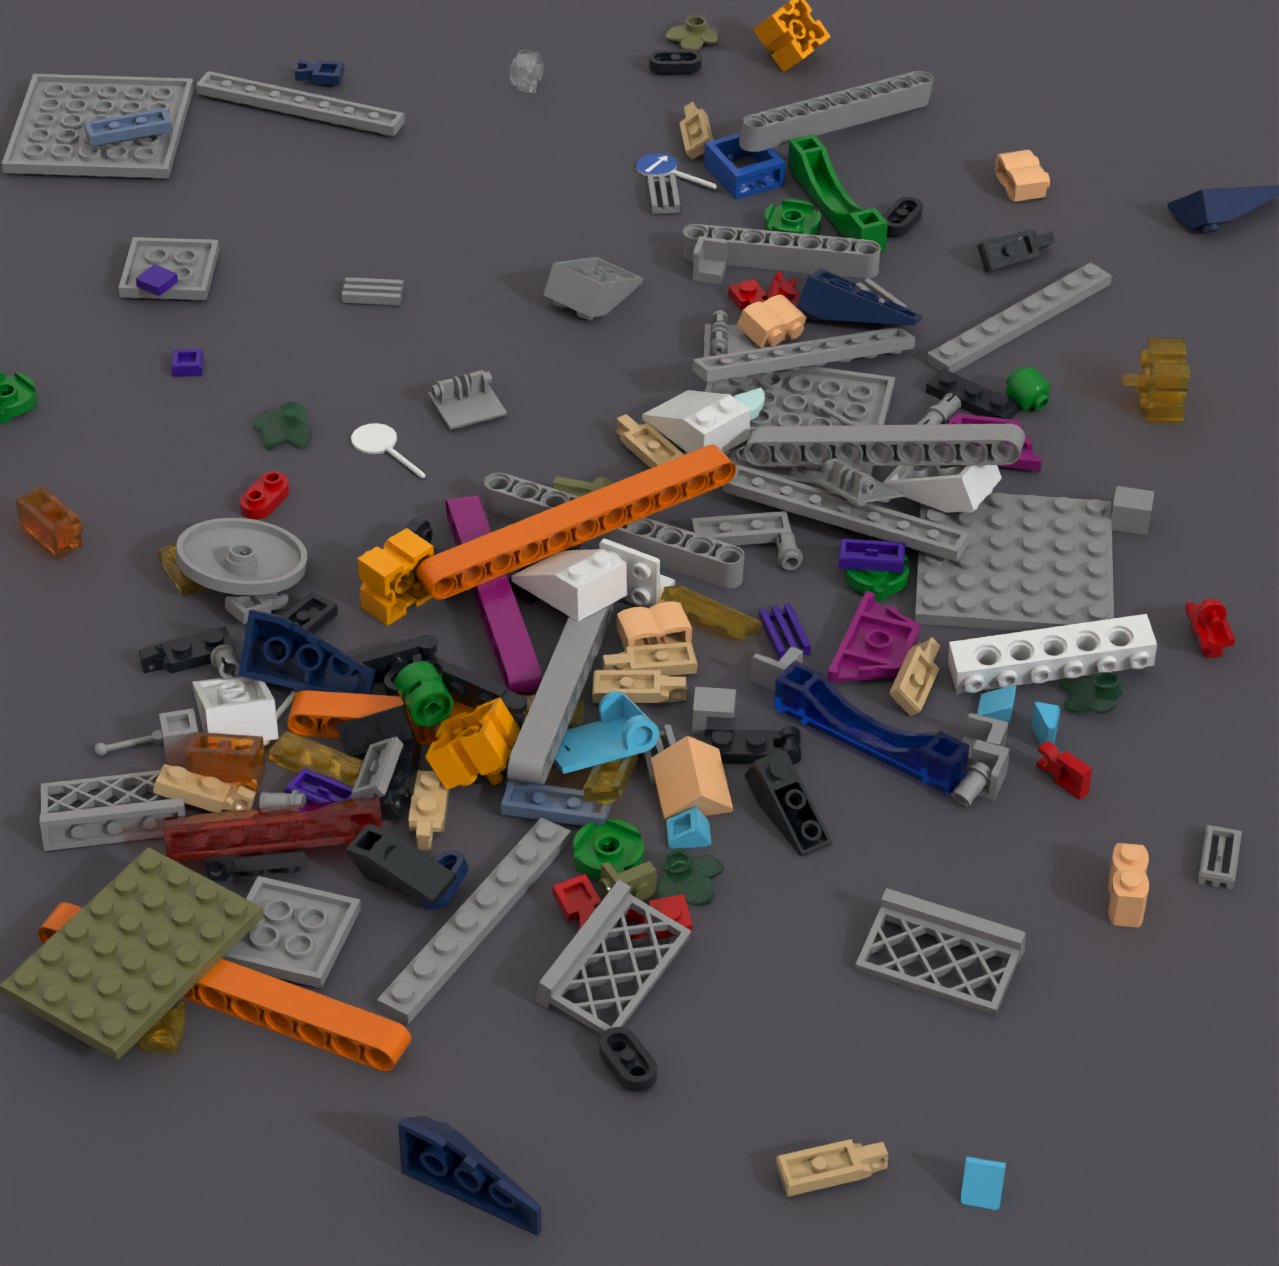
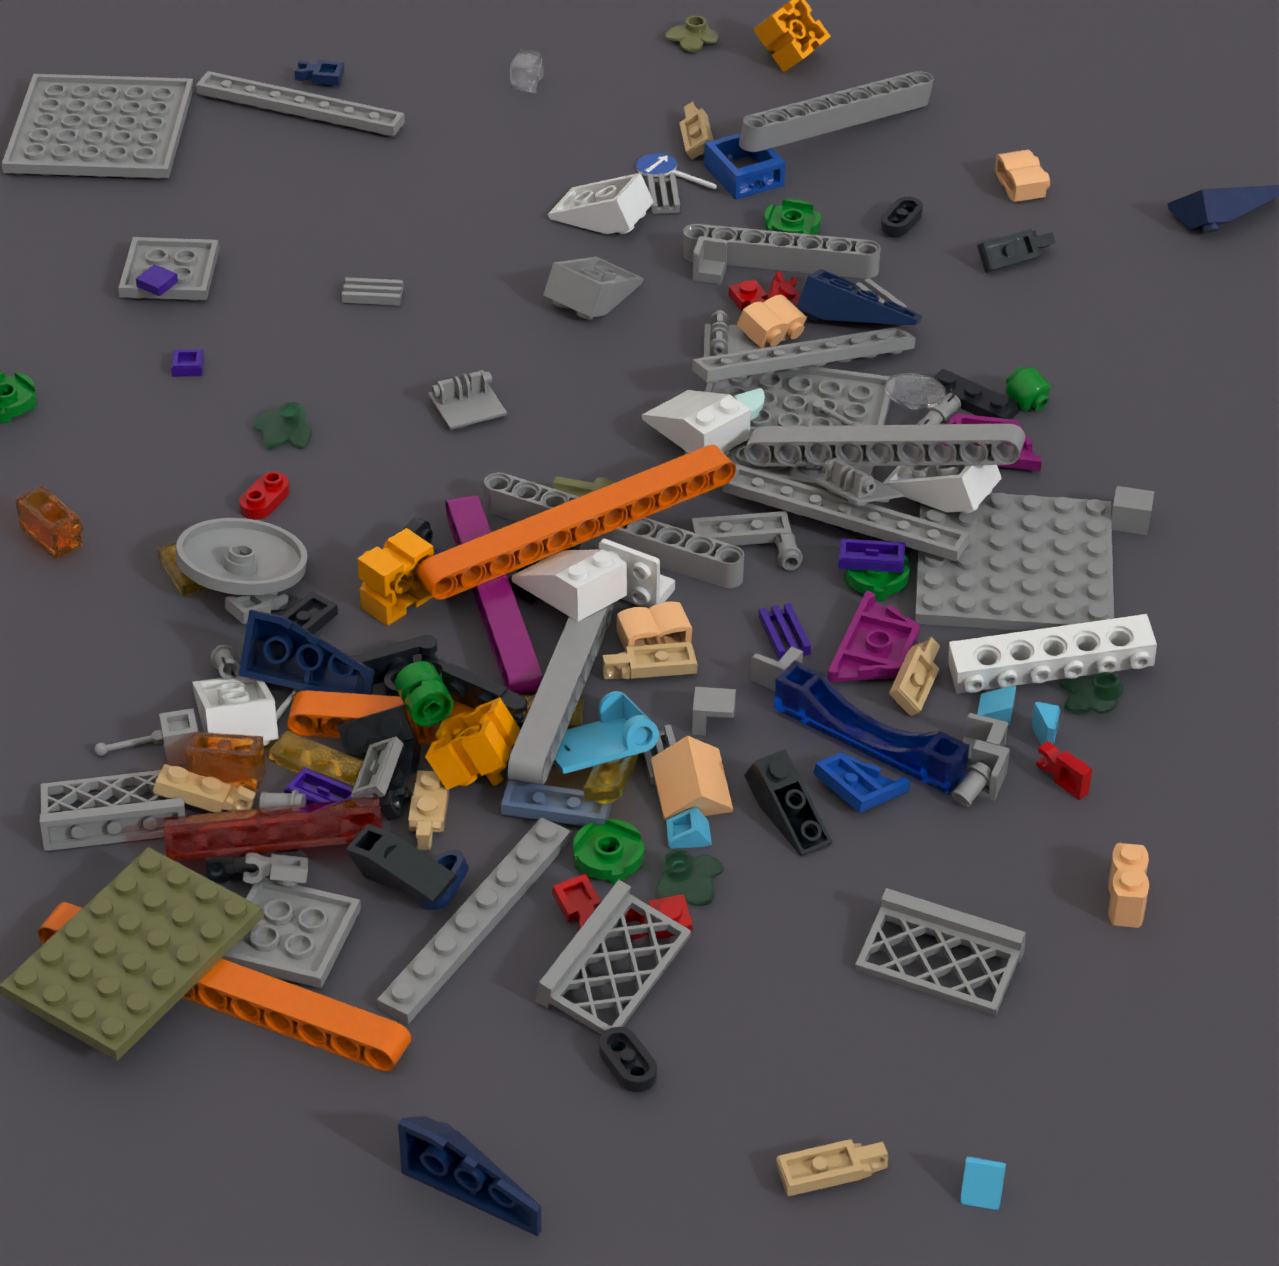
(128, 127): sand blue plate -> none
(167, 1032): clear yellow plate -> none
(184, 652): black hinge -> none
(282, 868): none -> light grey plate
(377, 439): white piece -> none
(605, 205): none -> white slope
(639, 685): tan hinge -> none
(640, 878): olive bracket -> none
(646, 442): tan hinge -> none
(675, 61): black plate -> none
(712, 612): clear yellow plate -> none
(752, 745): black plate -> none
(812, 168): green arch -> none
(858, 781): none -> blue wing
(915, 390): none -> clear dish
(1019, 318): light grey plate -> none
(1162, 381): clear yellow brick -> none
(1210, 626): red hips -> none
(1217, 876): light grey tile -> none

